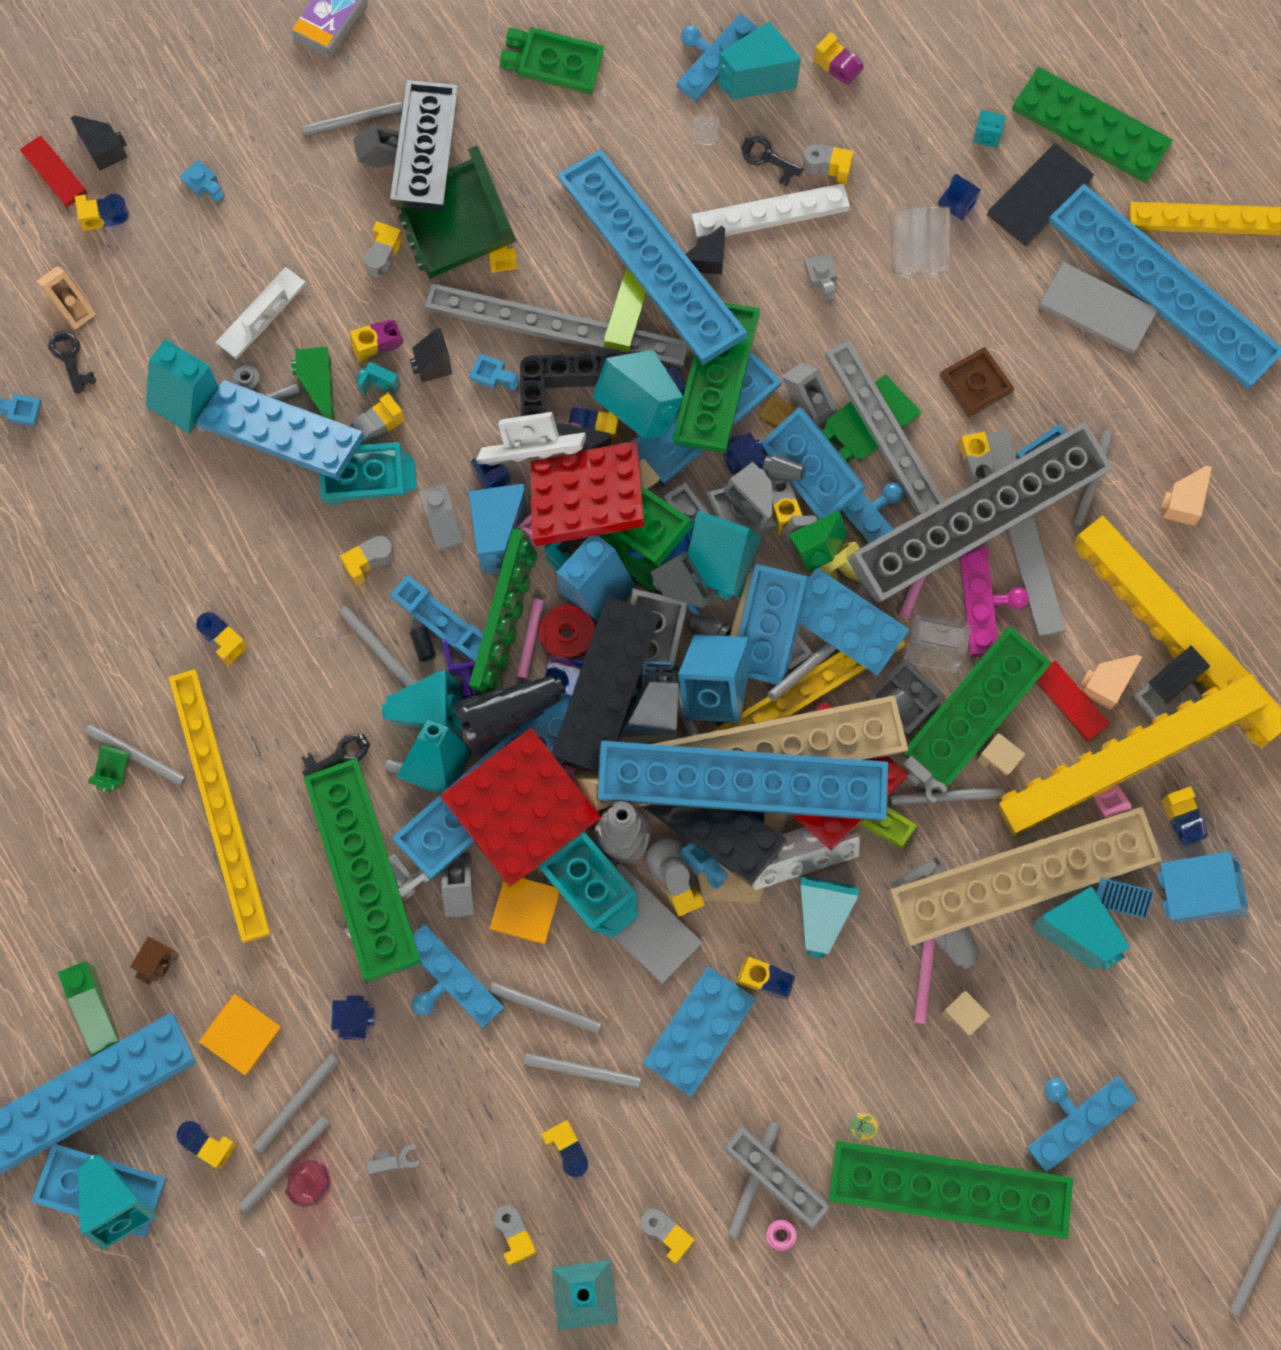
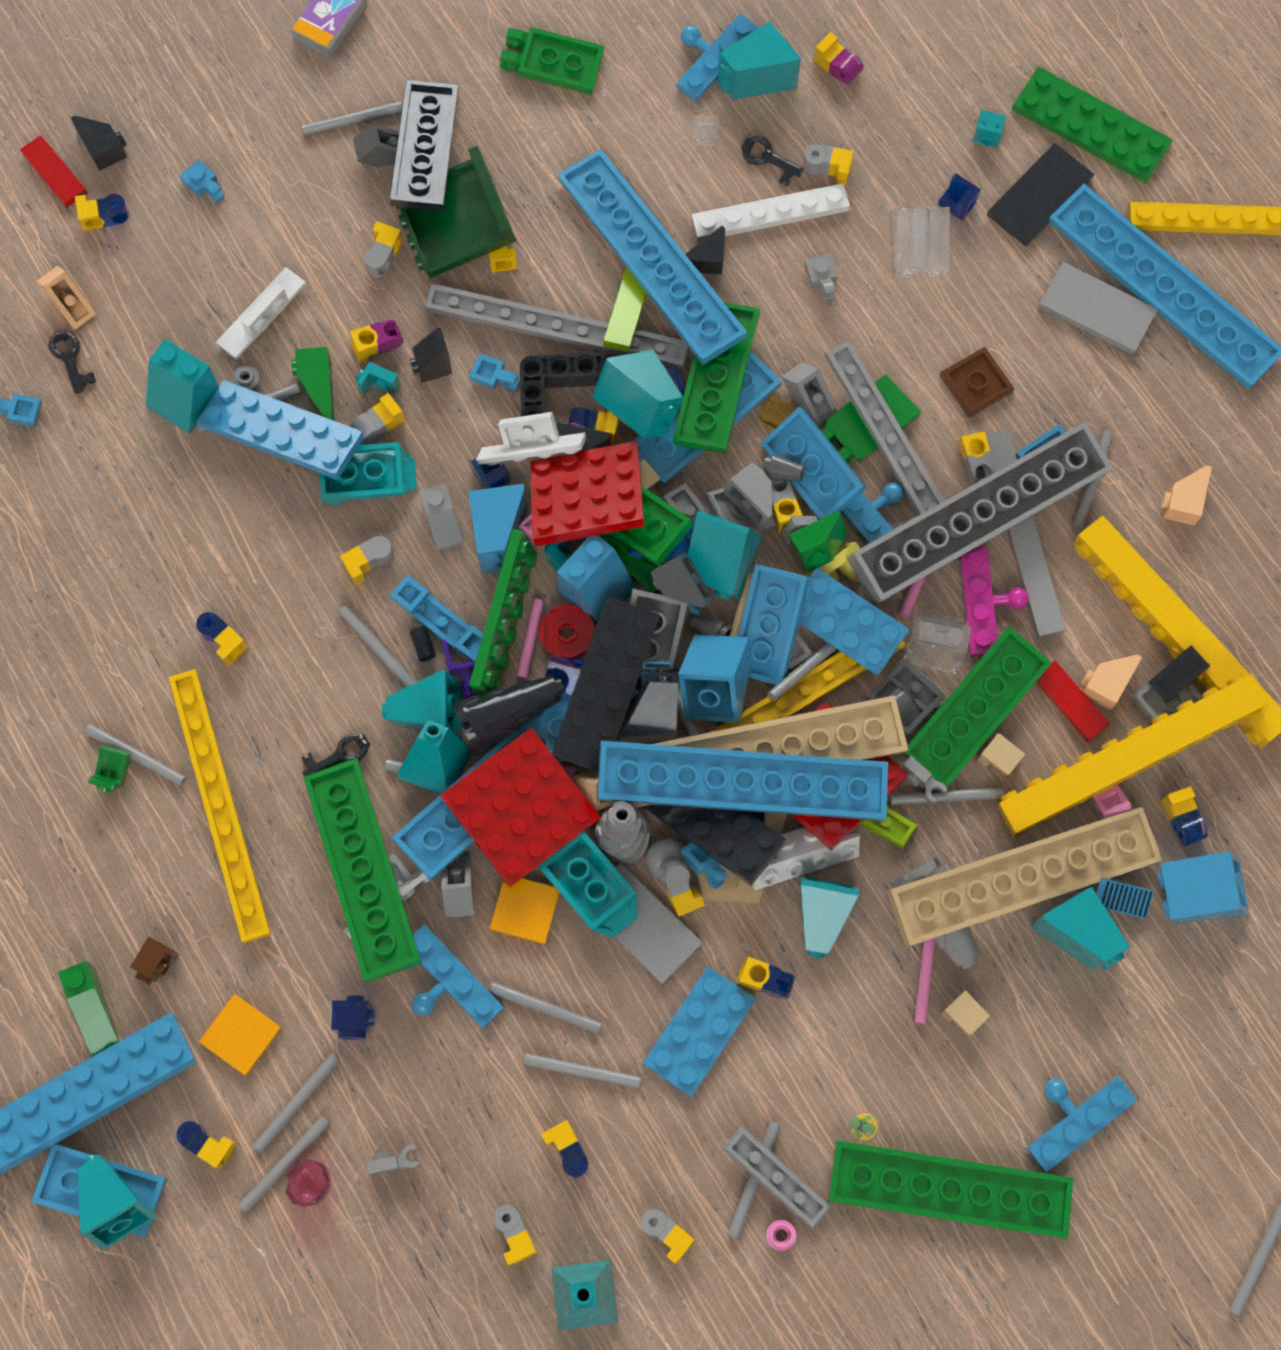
(742, 452): clear blue brick -> none

